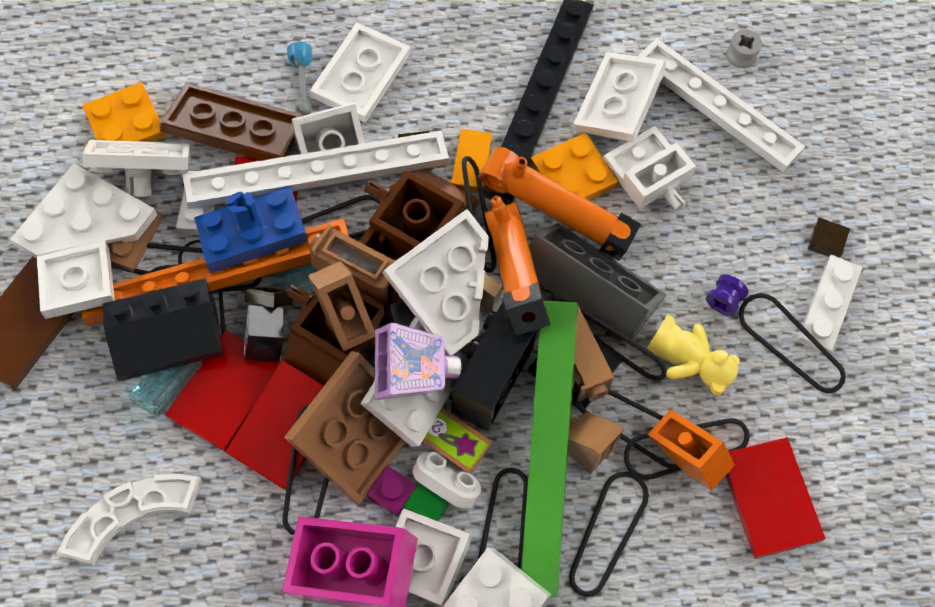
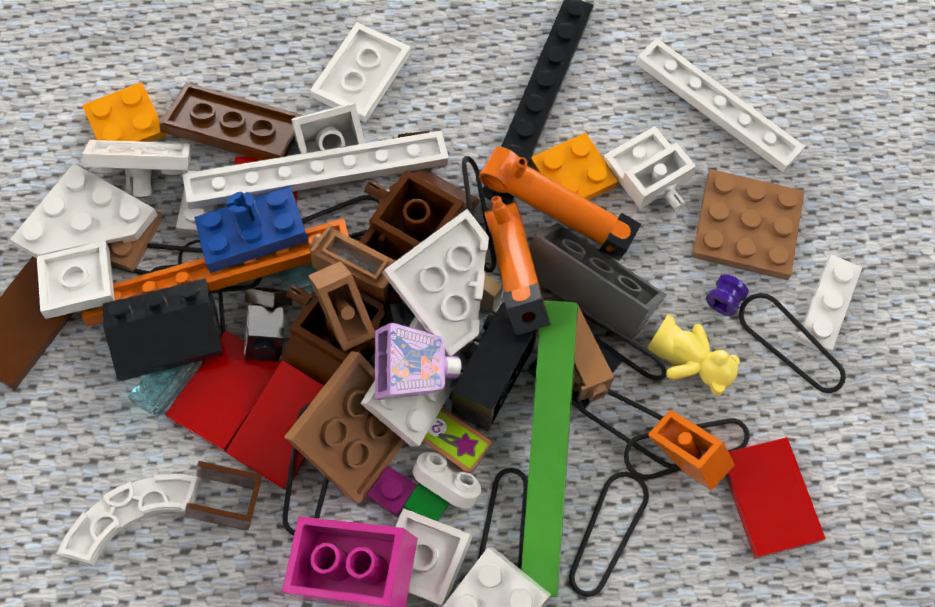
(229, 476): none -> reddish brown piece
(301, 56): hinge -> none
(477, 146): light orange tile -> none
(592, 440): medium nougat slope -> none
(620, 96): white plate -> none
(746, 54): light grey wheel -> none
(748, 224): none -> medium nougat plate
(828, 238): dark brown tile -> none

